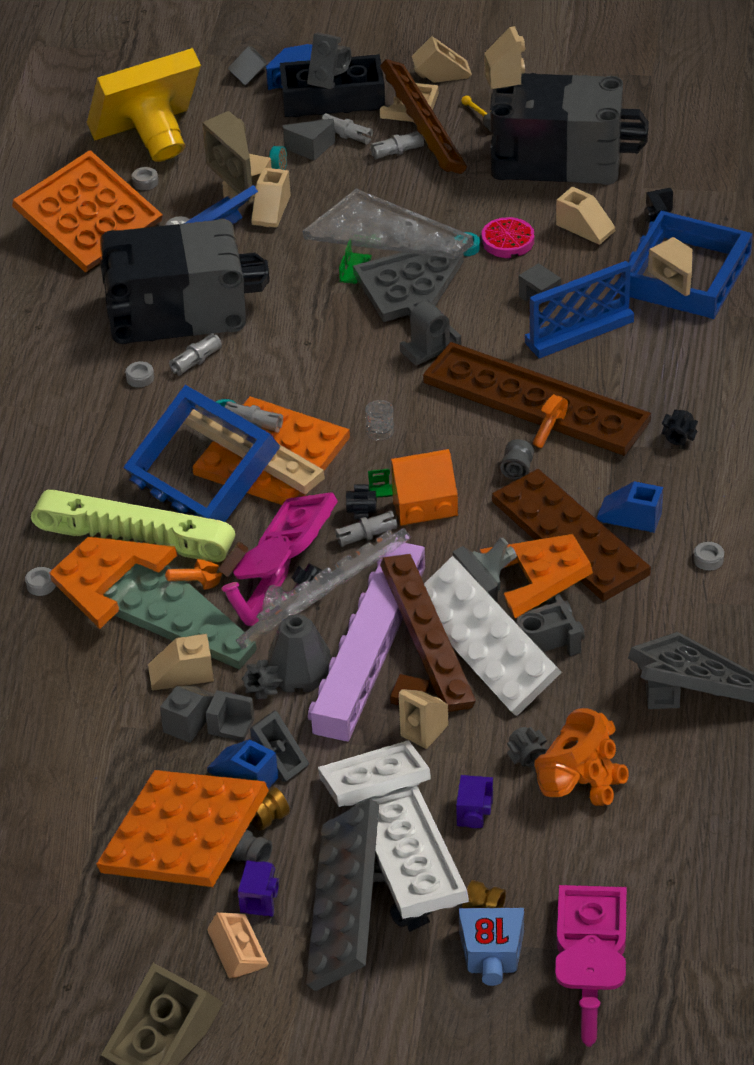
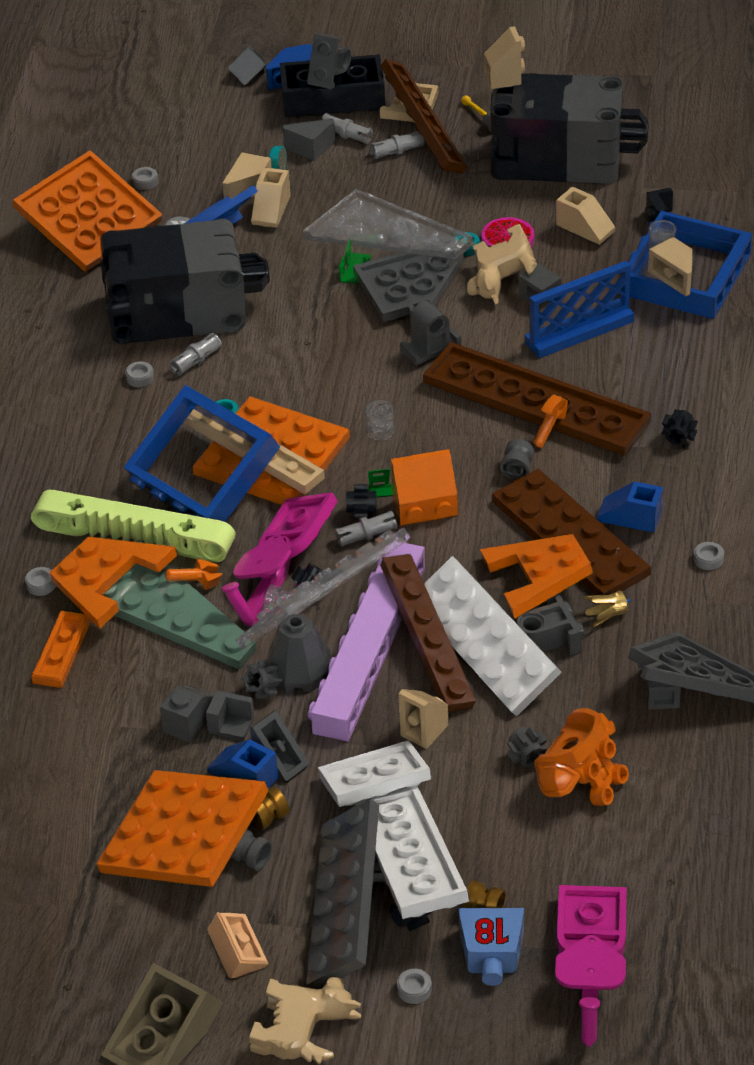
(61, 649): none -> orange tile
(146, 99): yellow piece -> none
(182, 663): tan slope -> none
(228, 150): dark tan slope -> none
(233, 558): reddish brown tile -> none
(258, 417): light grey pin -> none
(258, 888): dark purple brick -> none
(296, 1015): none -> tan animal
(408, 683): reddish brown tile -> none
(414, 986): none -> light grey tile
(439, 62): tan slope -> none
(474, 800): dark purple brick -> none
(487, 566): piece -> none
(500, 262): none -> tan animal
(611, 606): none -> pearl gold piece
(661, 231): none -> clear wheel

